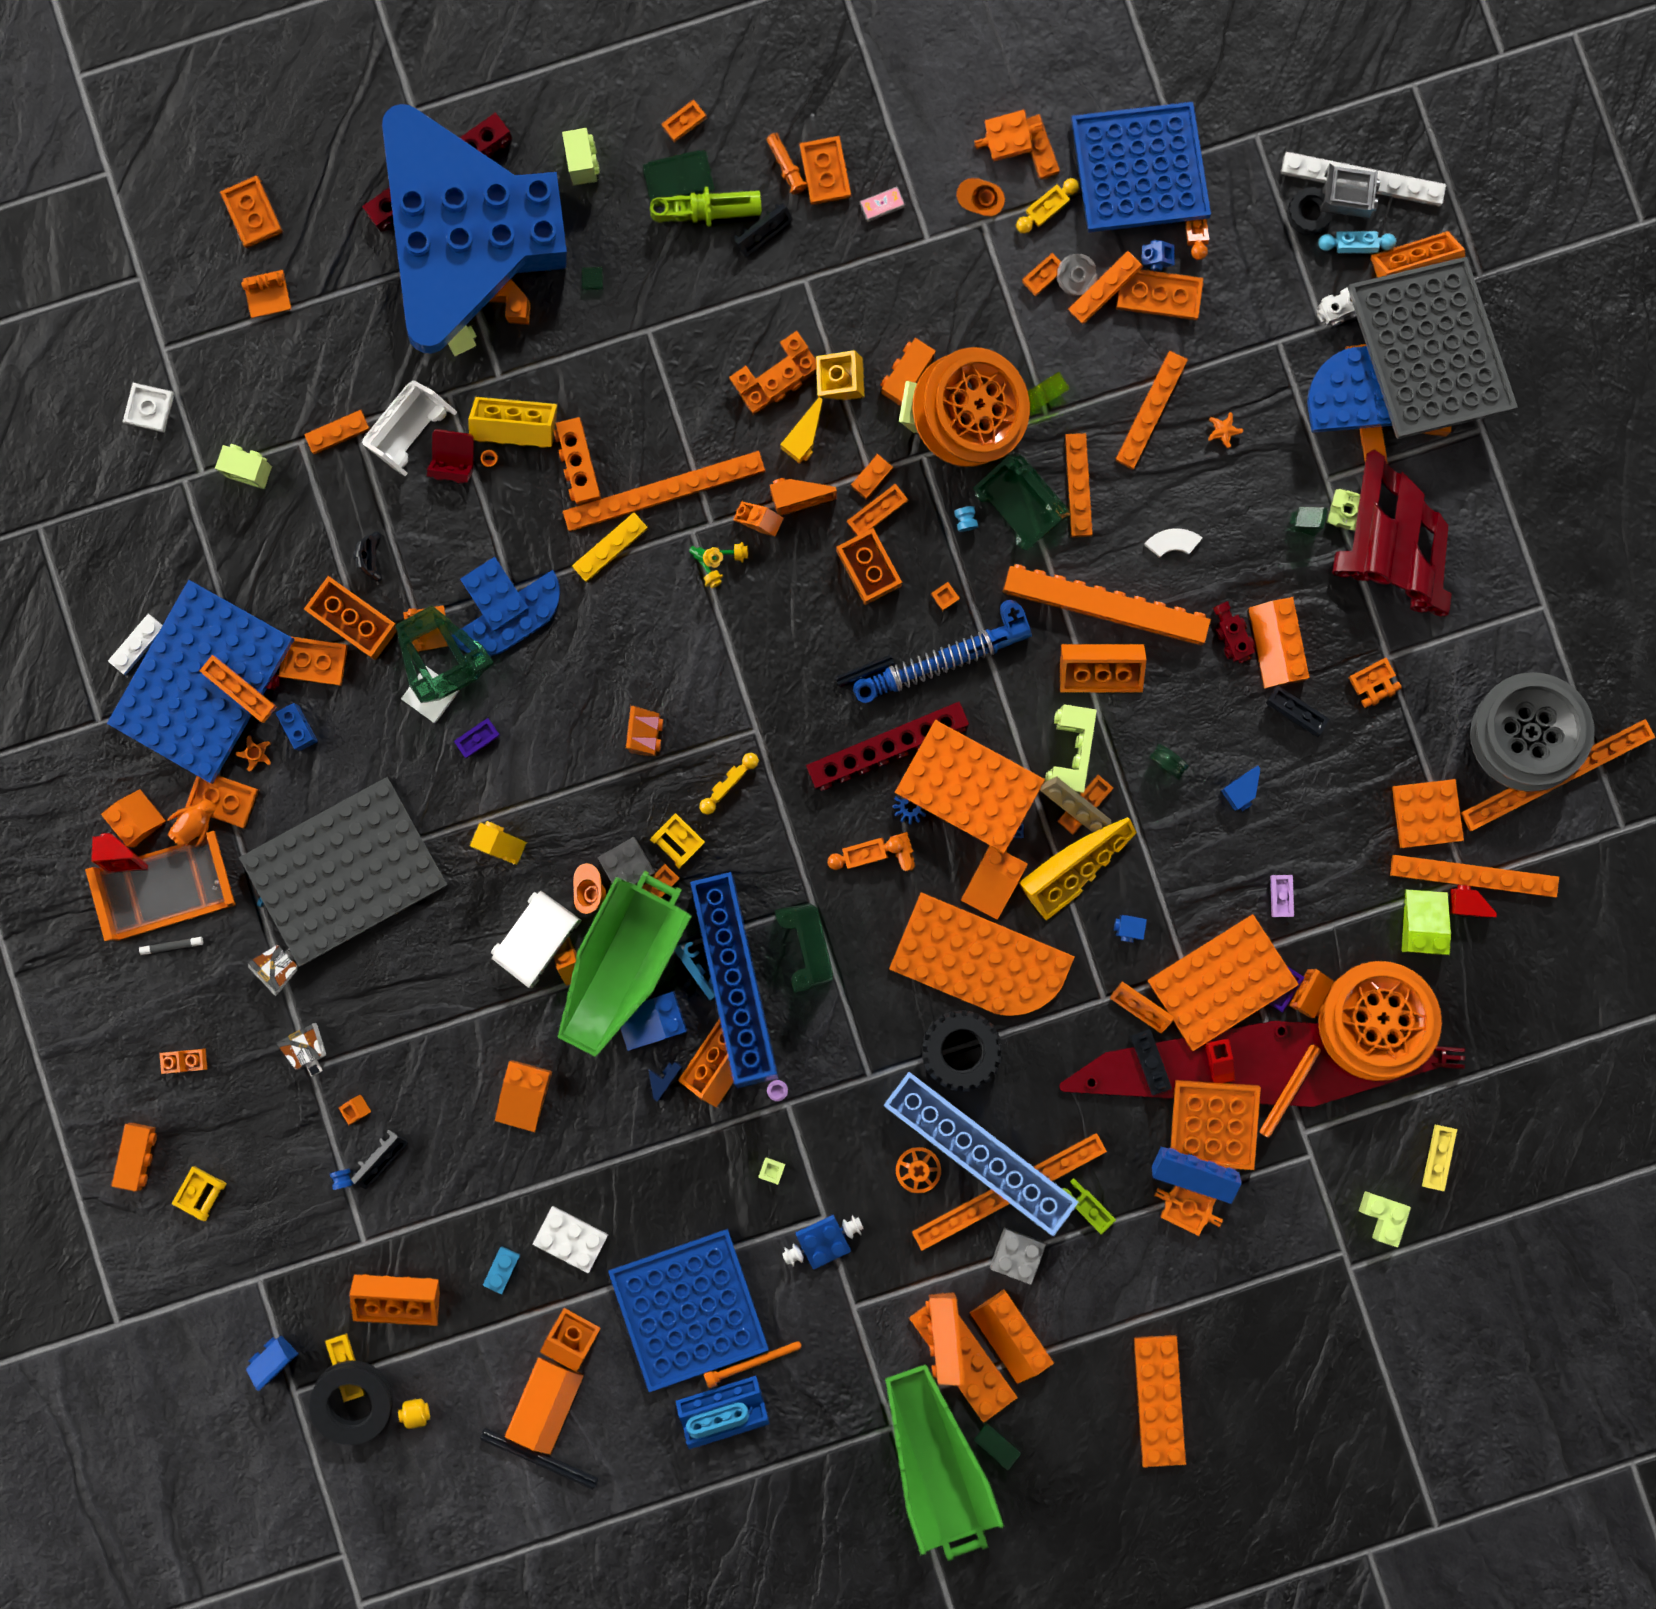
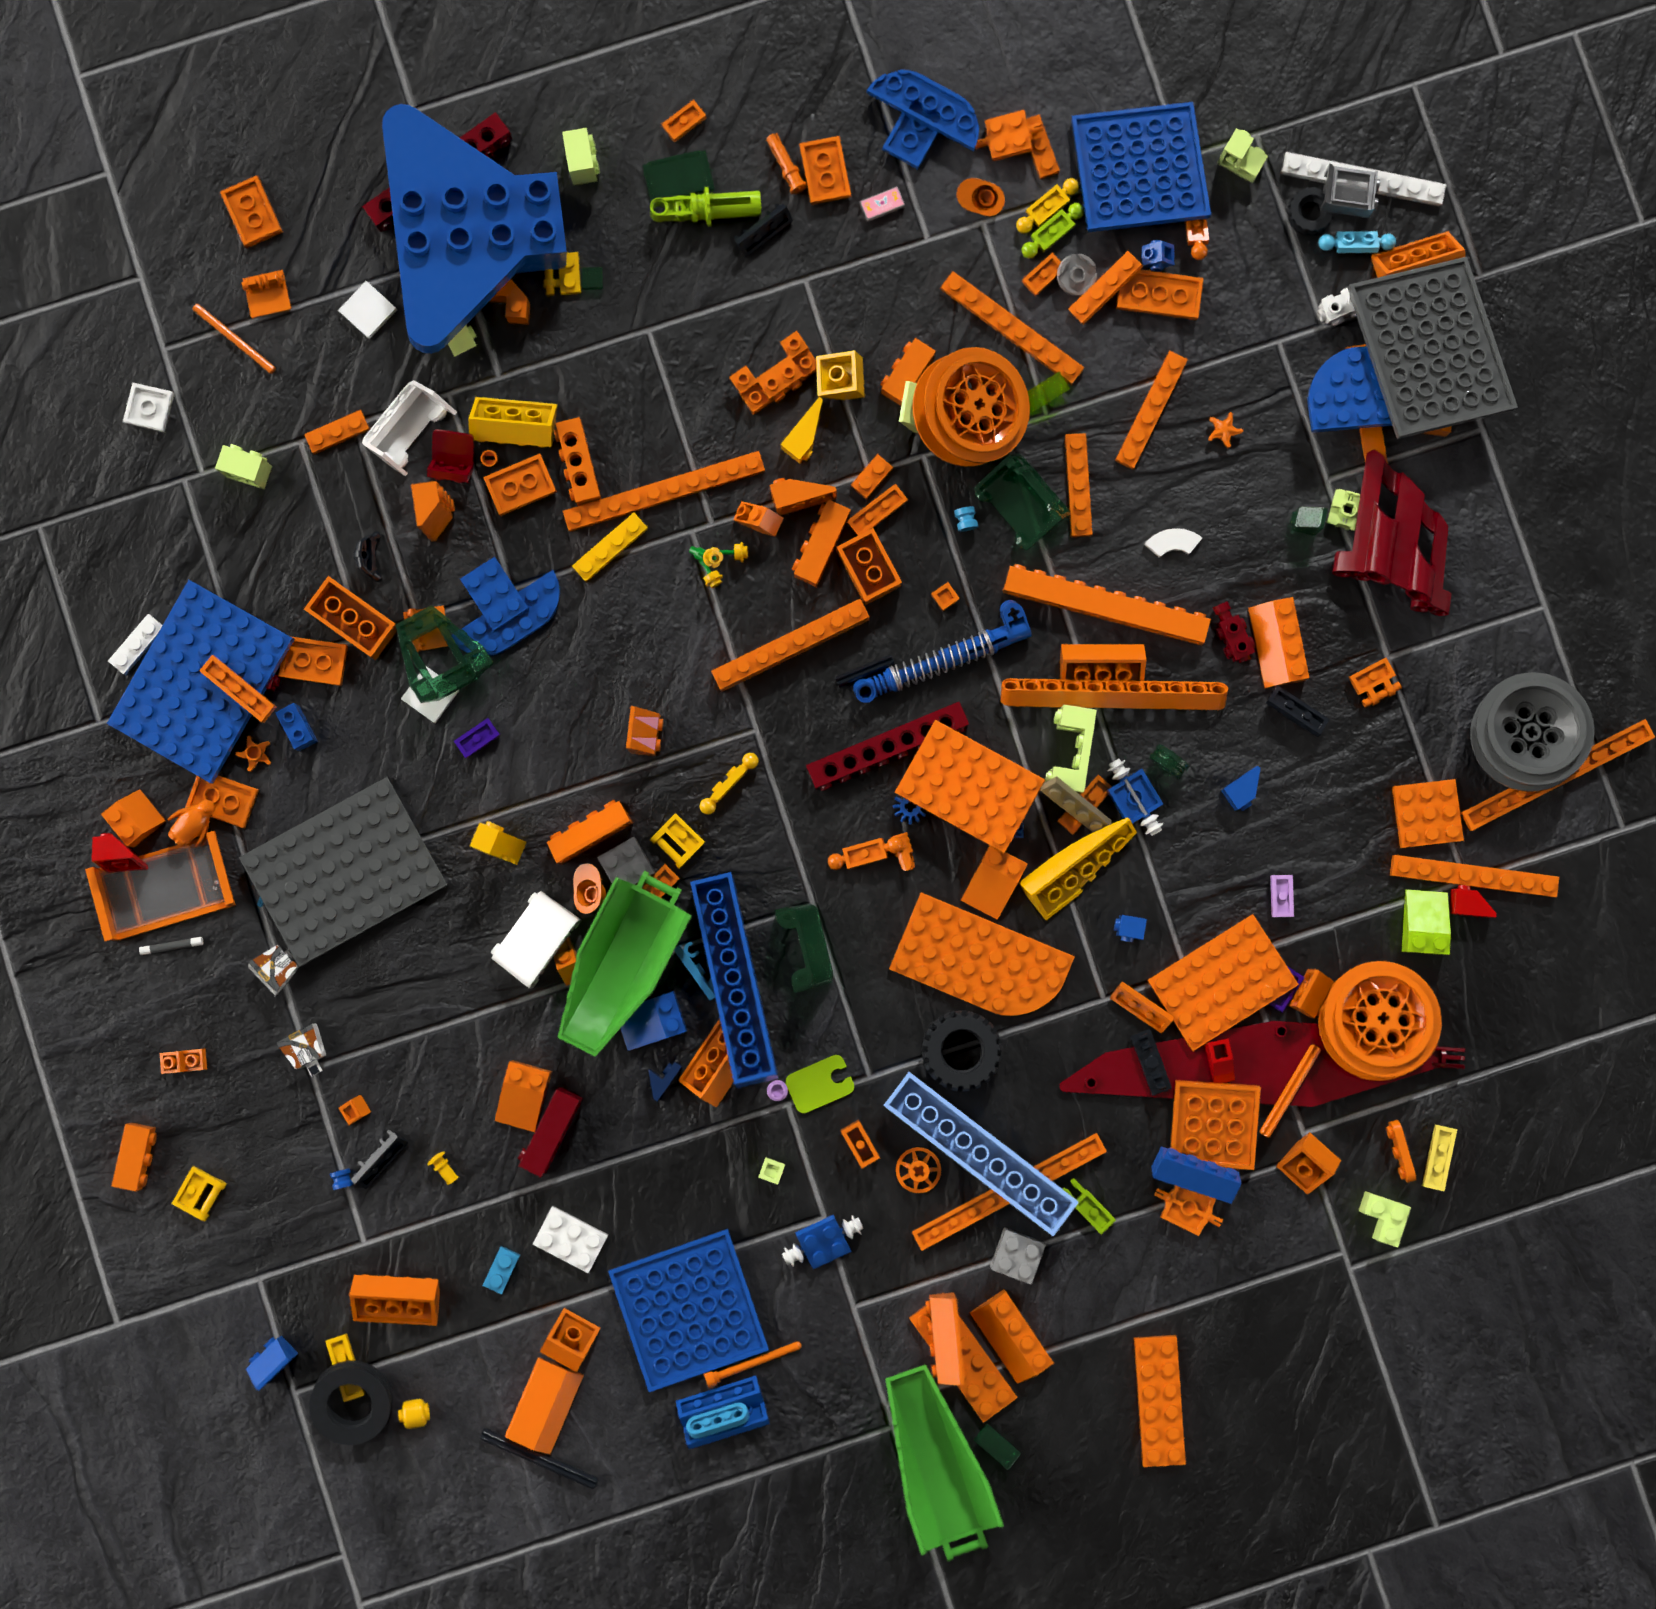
(234, 338): none -> orange piece
(367, 310): none -> white tile
(432, 508): none -> orange slope
(441, 1165): none -> yellow pin
(520, 484): none -> orange plate
(550, 1132): none -> dark red brick
(568, 279): none -> yellow plate
(589, 832): none -> orange slope
(790, 645): none -> orange brick
(814, 1087): none -> lime piece
(821, 543): none -> orange brick
(860, 1143): none -> orange brick
(925, 111): none -> blue plate
(1011, 327): none -> orange plate
(1052, 230): none -> lime plate
(1114, 694): none -> orange beam
(1135, 796): none -> blue plate
(1242, 157): none -> yellowish green brick
(1309, 1163): none -> orange slope
(1400, 1151): none -> orange plate

